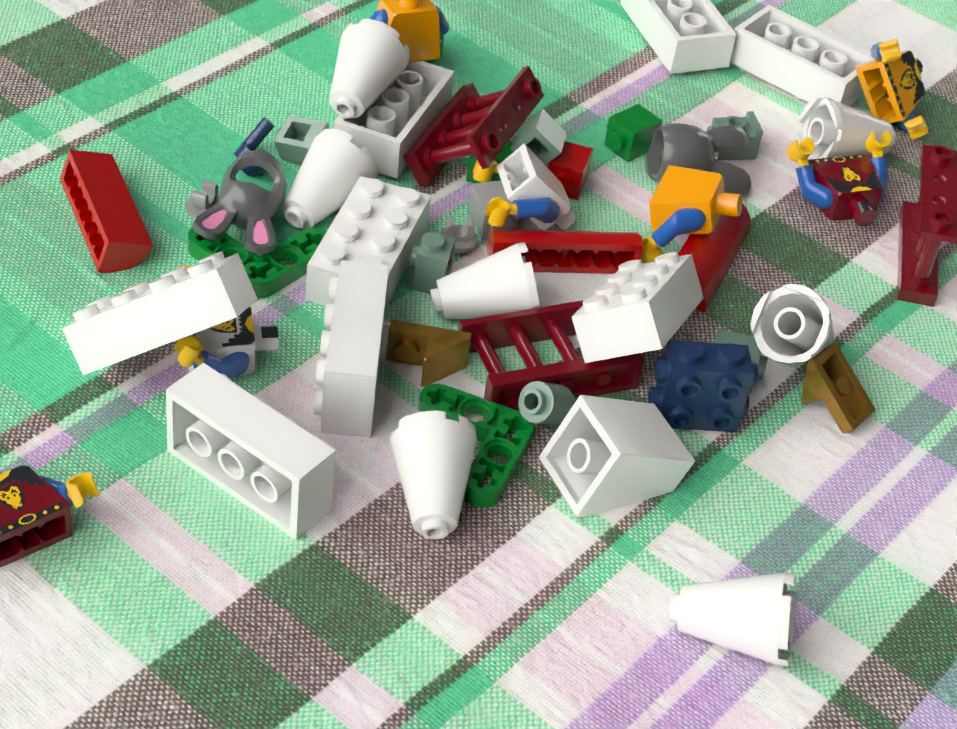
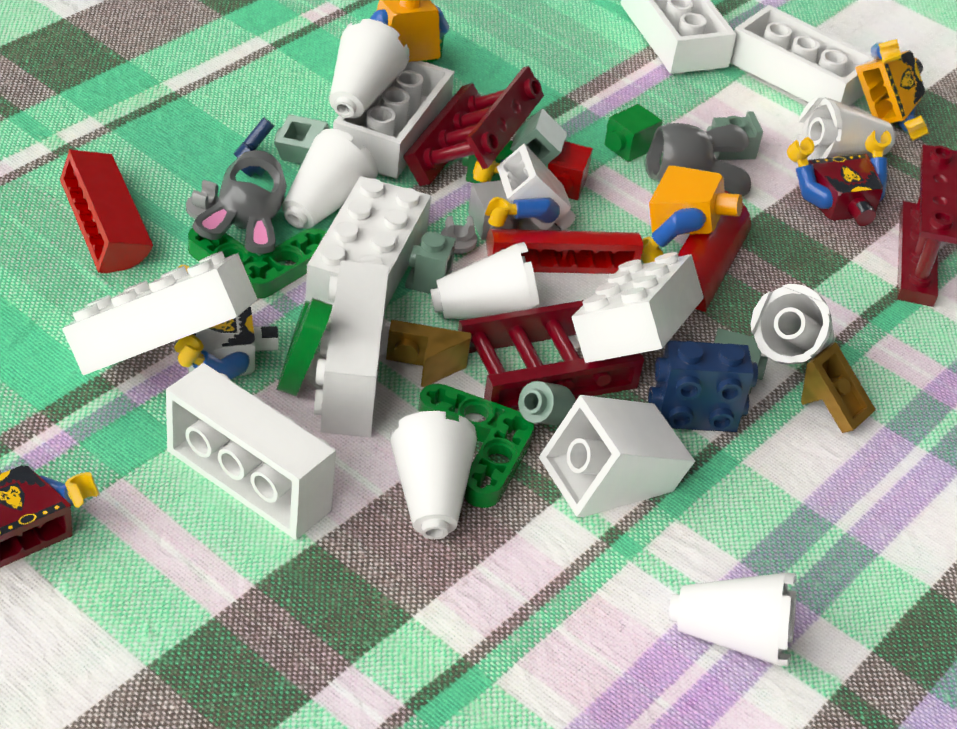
(304, 344): none -> green beam

